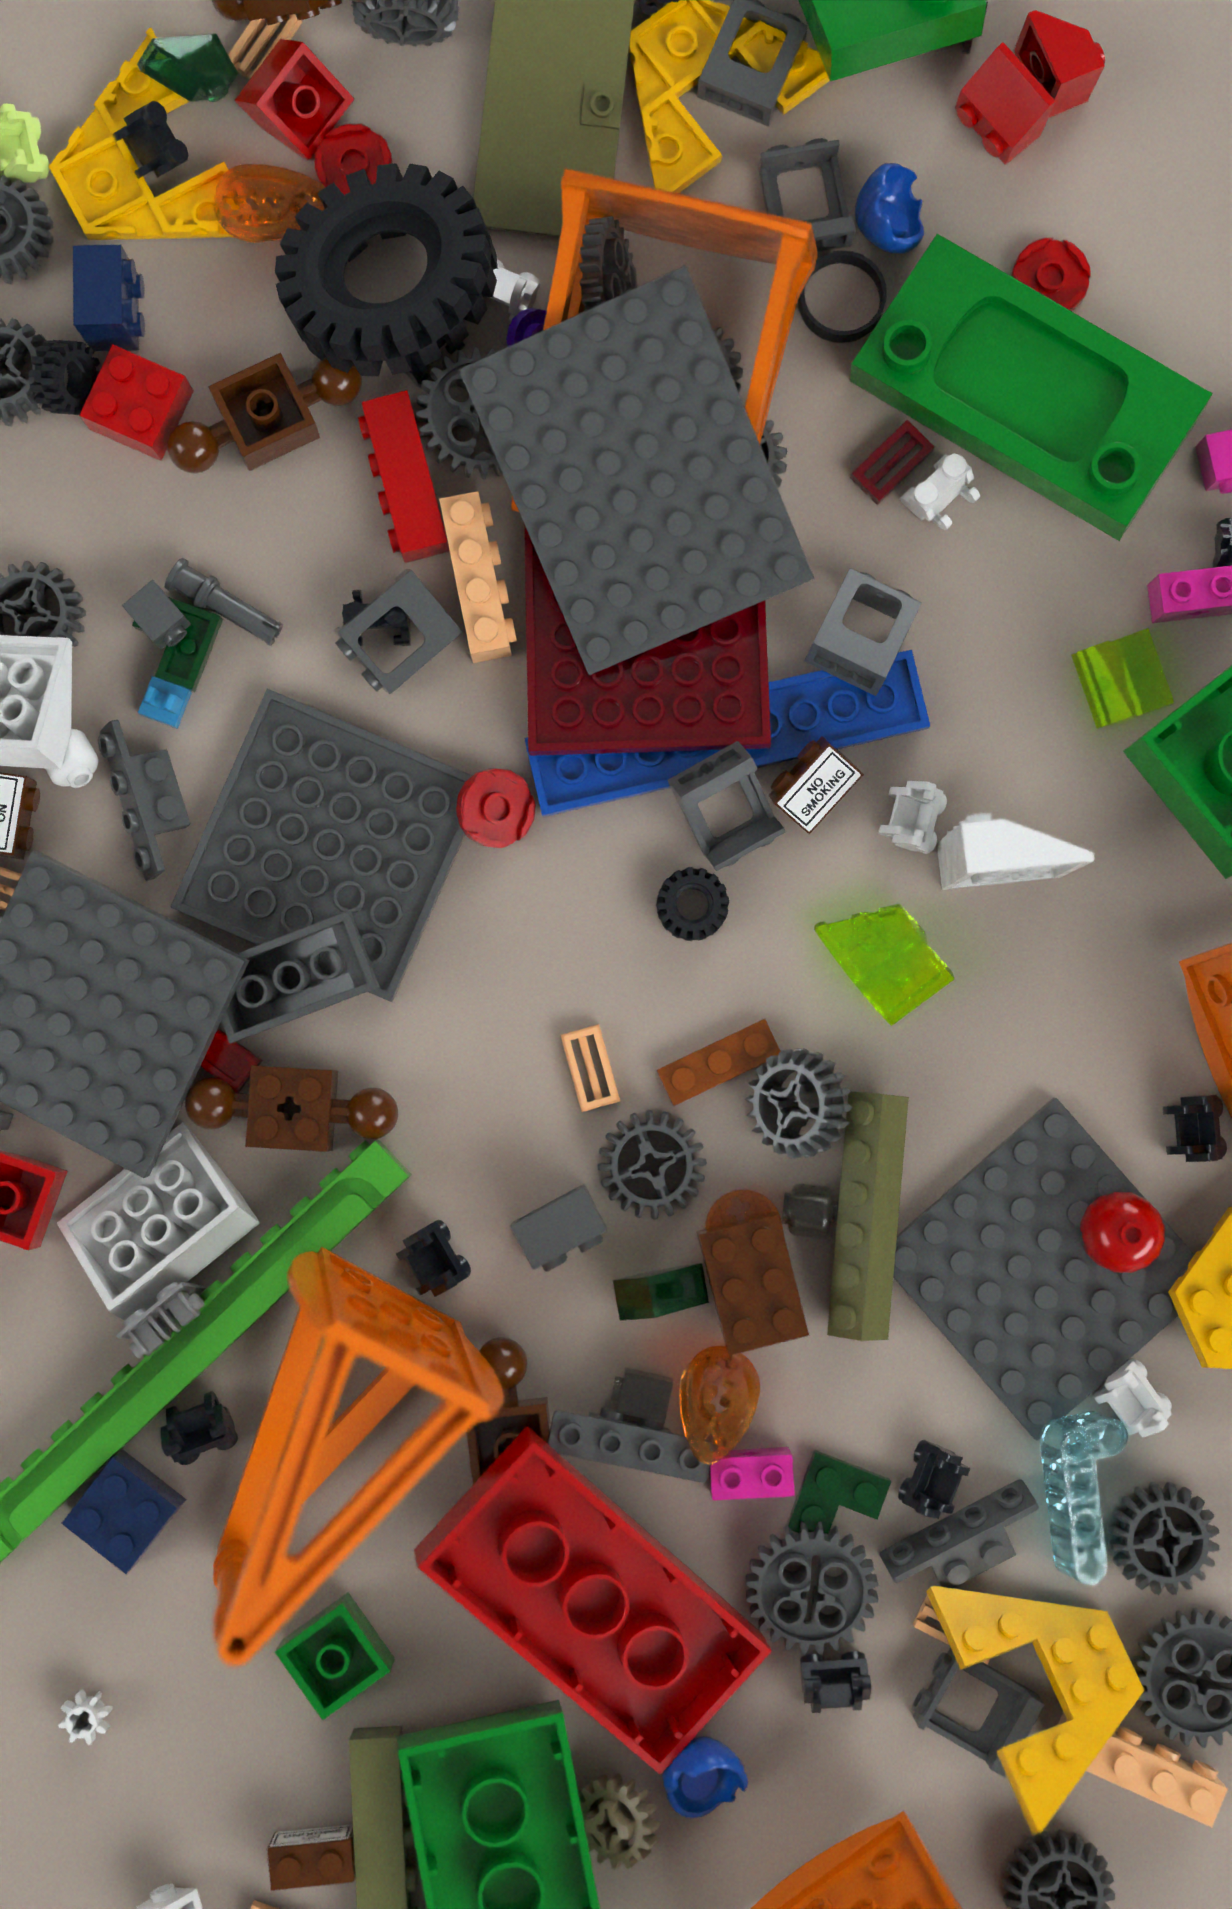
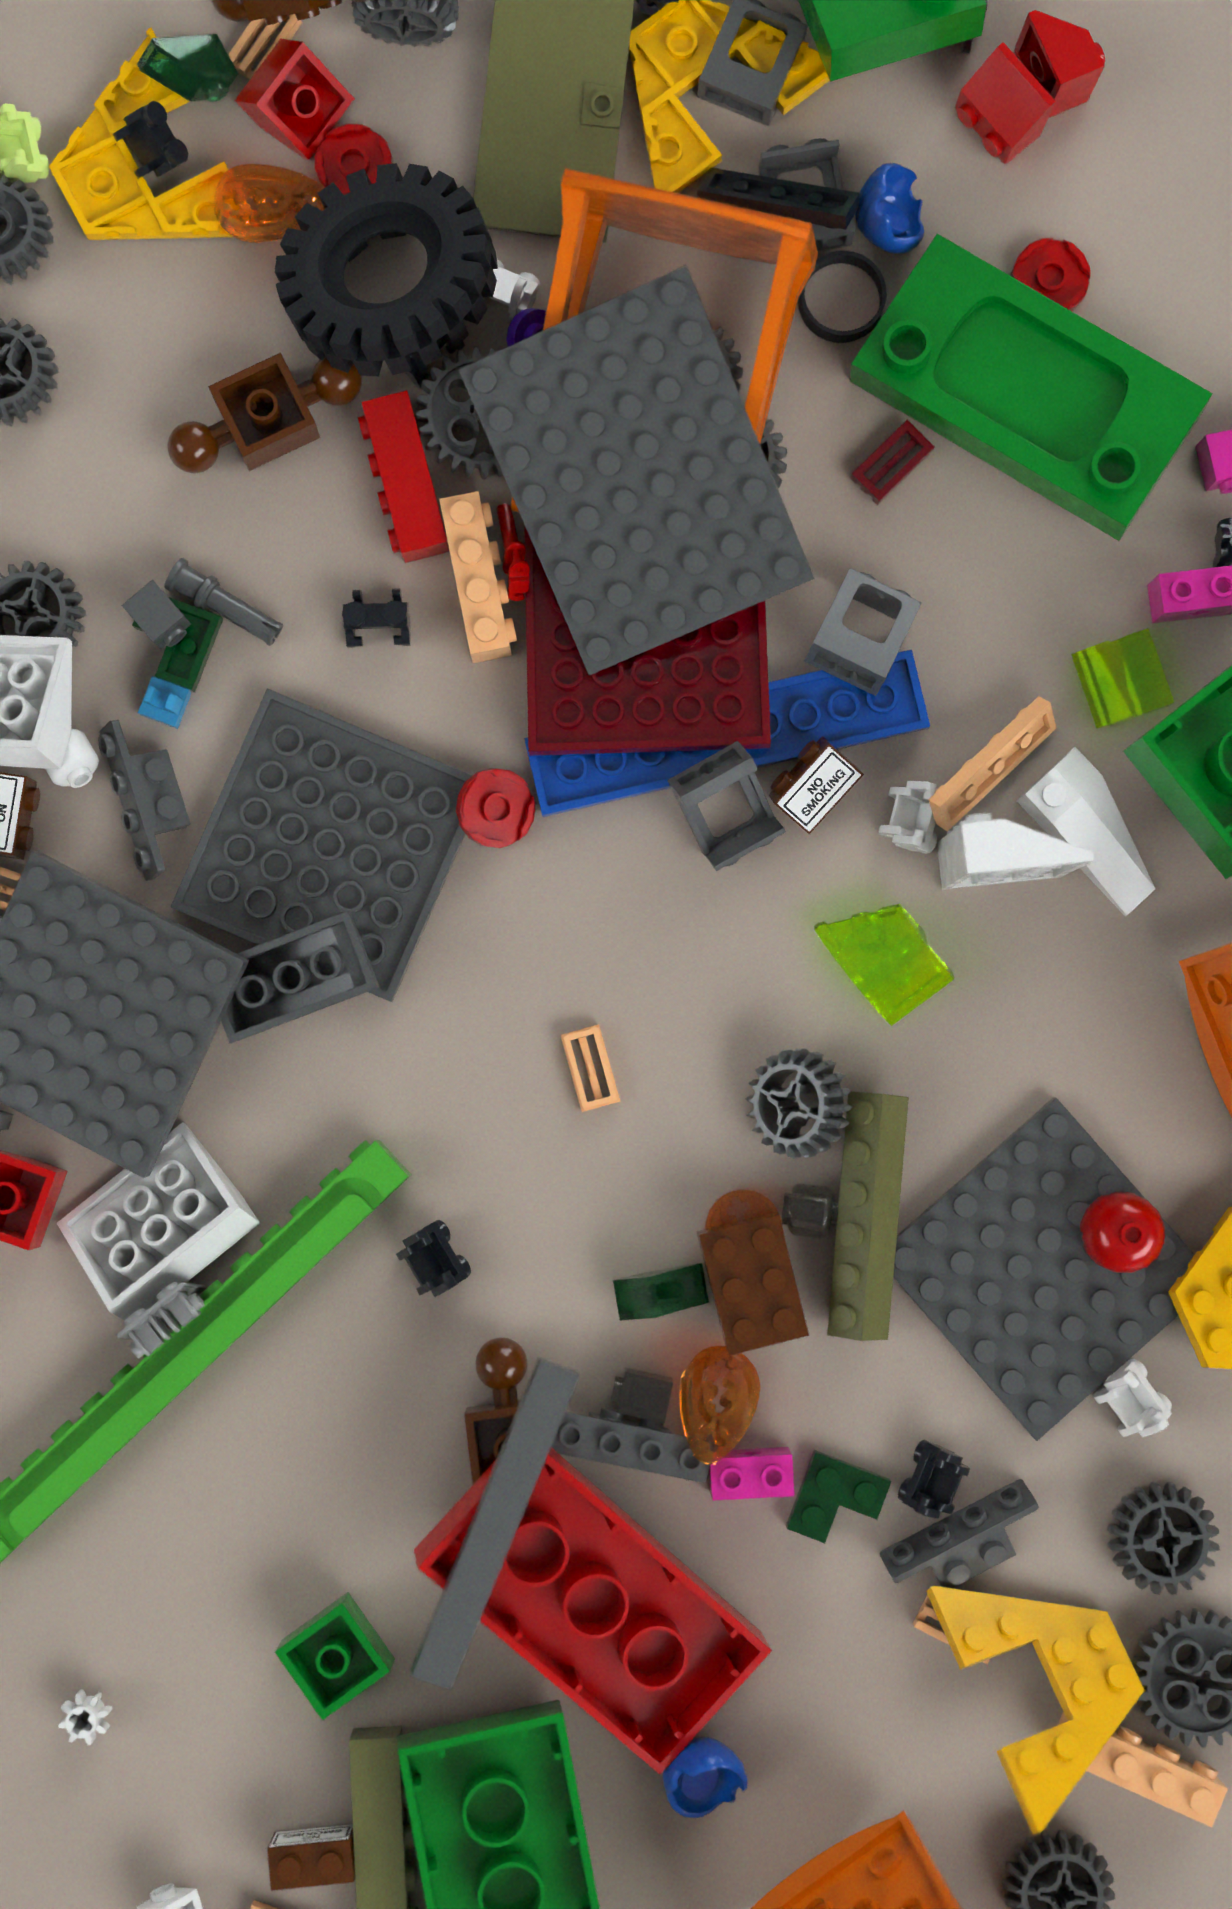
(49, 375): black tyre -> none
(107, 297): dark blue brick -> none
(123, 1511): dark blue brick -> none
(136, 402): red brick -> none
(197, 1430): black piece -> none
(214, 1103): reddish brown brick -> none
(229, 1061): red tile -> none
(295, 1450): orange piece -> none
(422, 610): dark grey window -> none
(494, 1523): none -> dark grey tile
(514, 555): none -> red piece
(558, 1228): dark grey brick -> none
(606, 262): dark grey gear -> none
(618, 1820): dark tan gear -> none
(684, 1152): dark grey gear -> none
(709, 886): black tyre -> none
(718, 1062): dark orange plate -> none
(781, 197): none -> black plate
(835, 1682): black piece -> none
(848, 1591): dark grey gear -> none
(941, 489): white piece -> none
(992, 763): none -> light nougat plate
(1006, 1723): dark grey window -> none
(1079, 809): none -> white wedge
(1080, 1547): clear light blue beam -> none
(1198, 1128): black piece -> none

